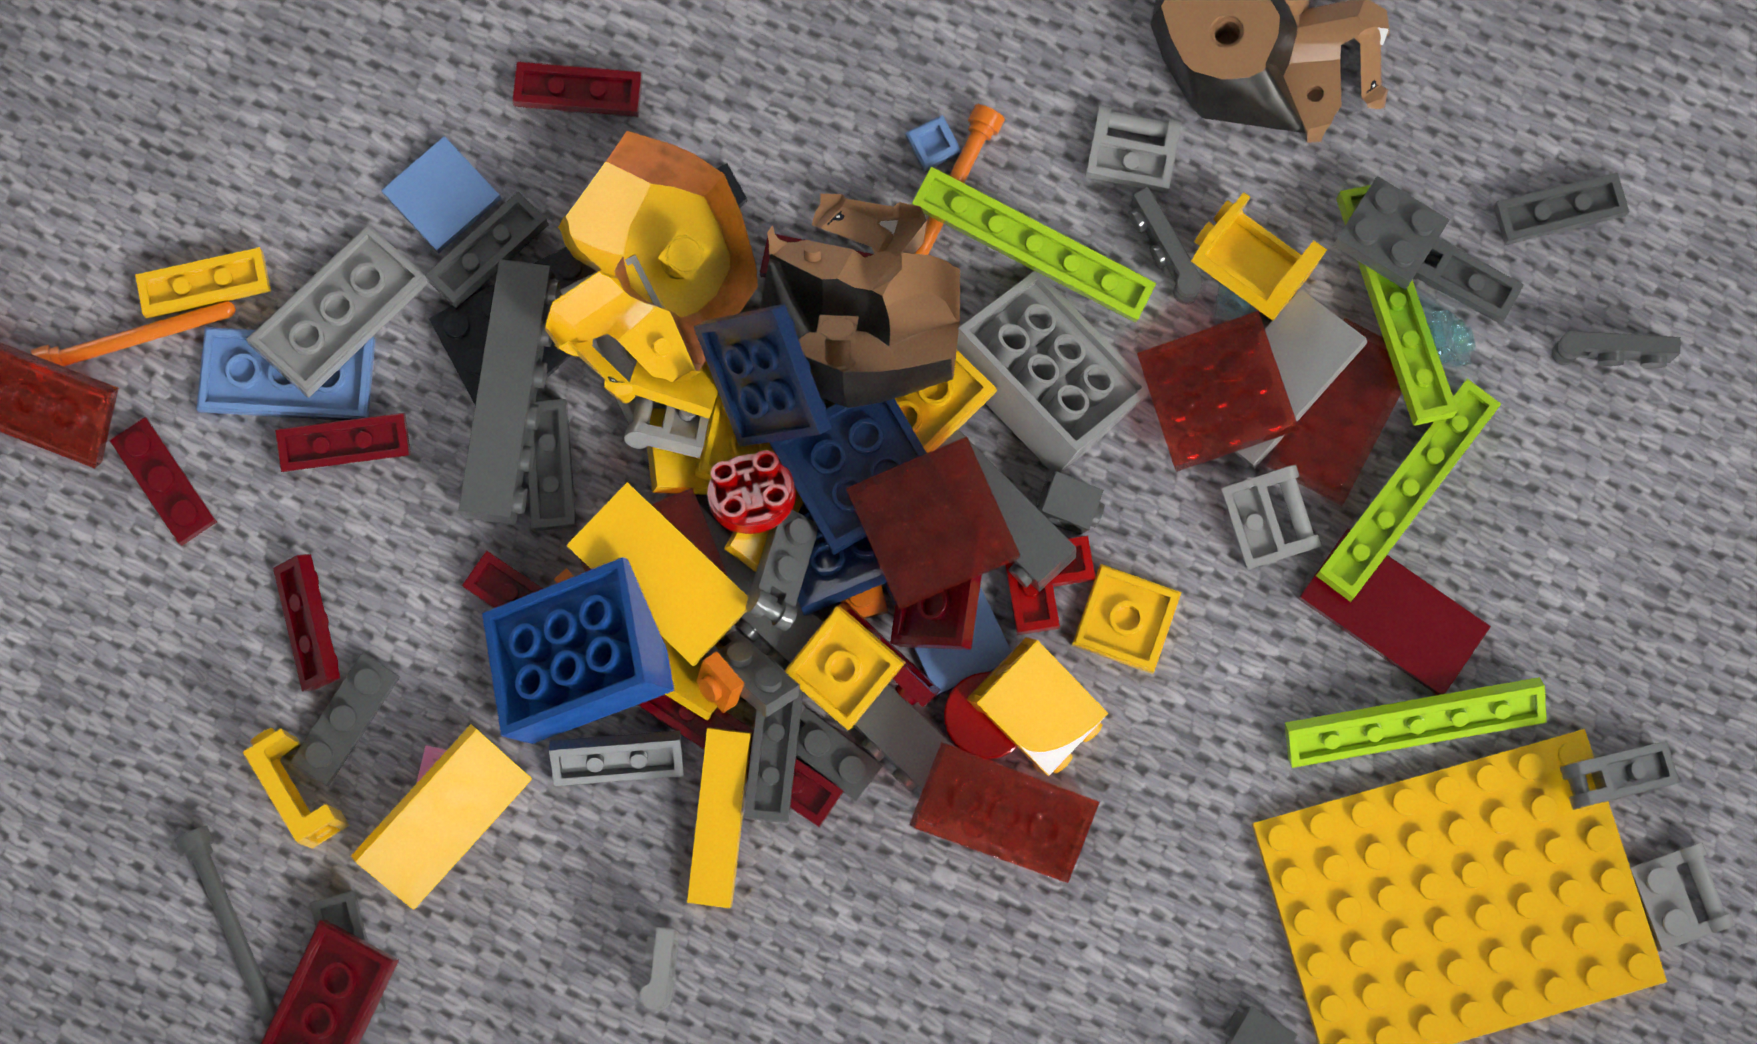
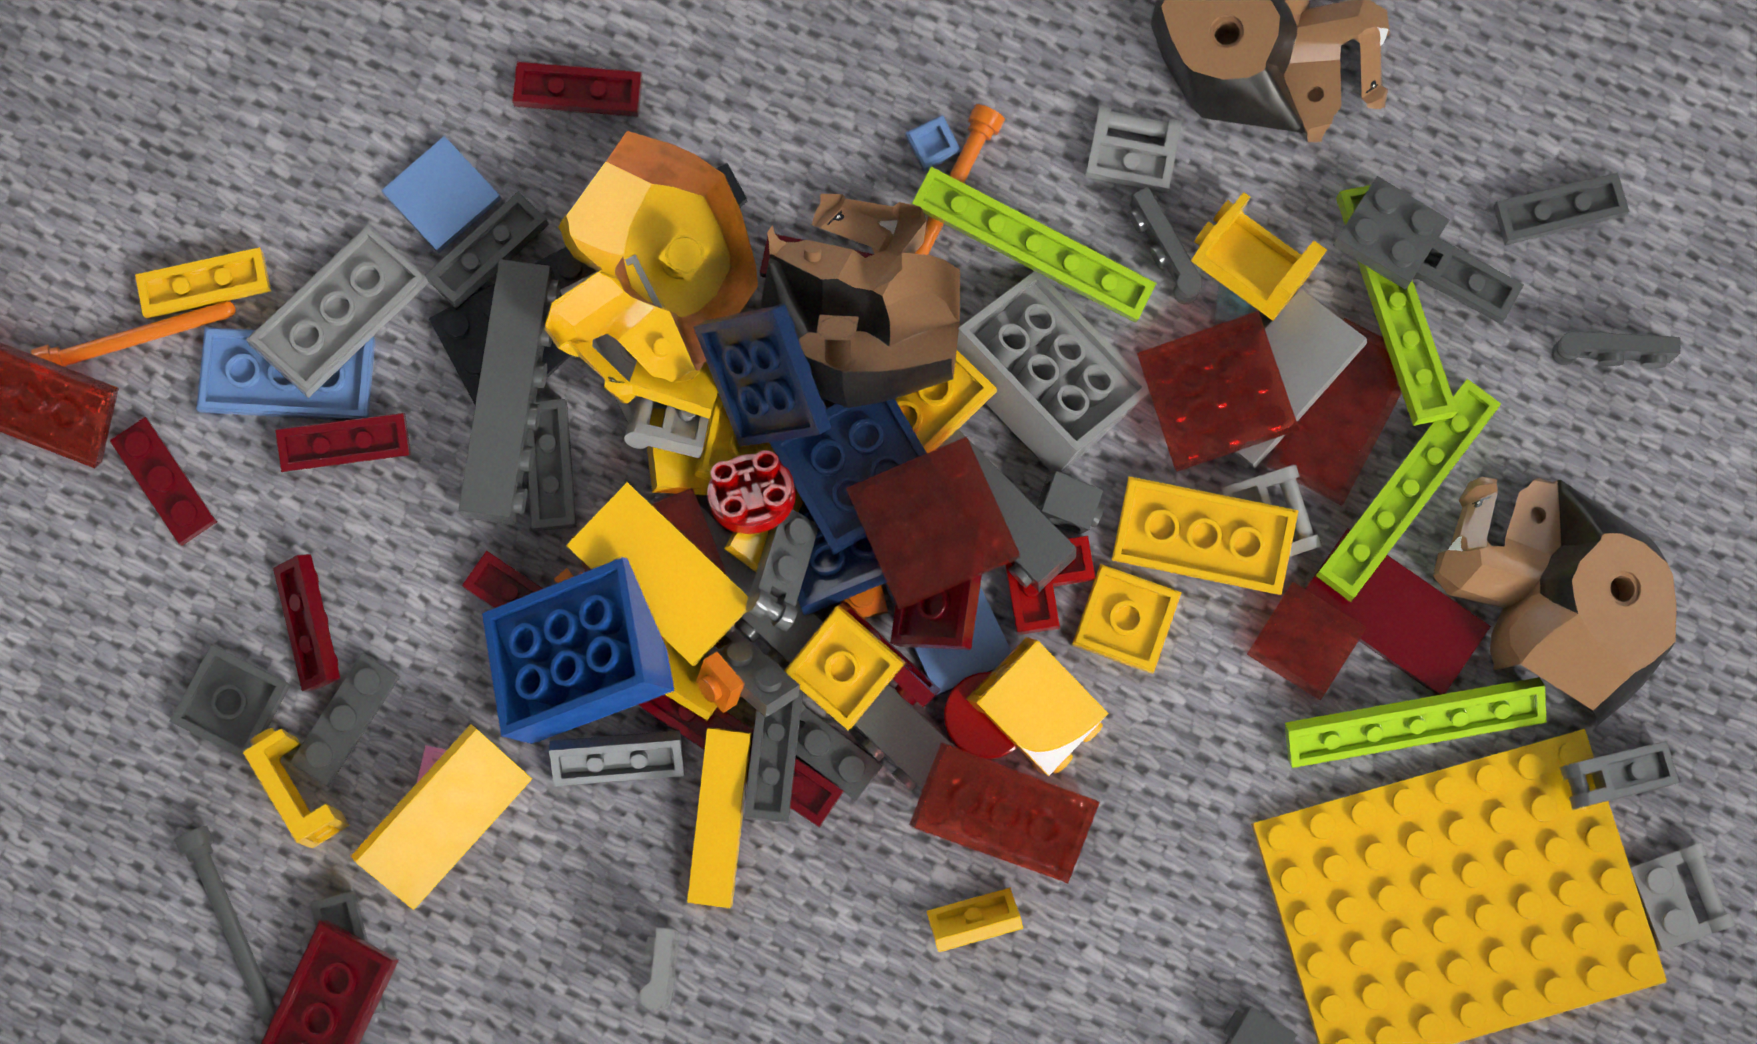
(229, 701): none -> dark grey plate
(974, 919): none -> yellow plate
(1205, 535): none -> yellow tile
(1306, 640): none -> clear red plate
(1452, 338): clear light blue plate -> none
(1577, 590): none -> medium nougat piece

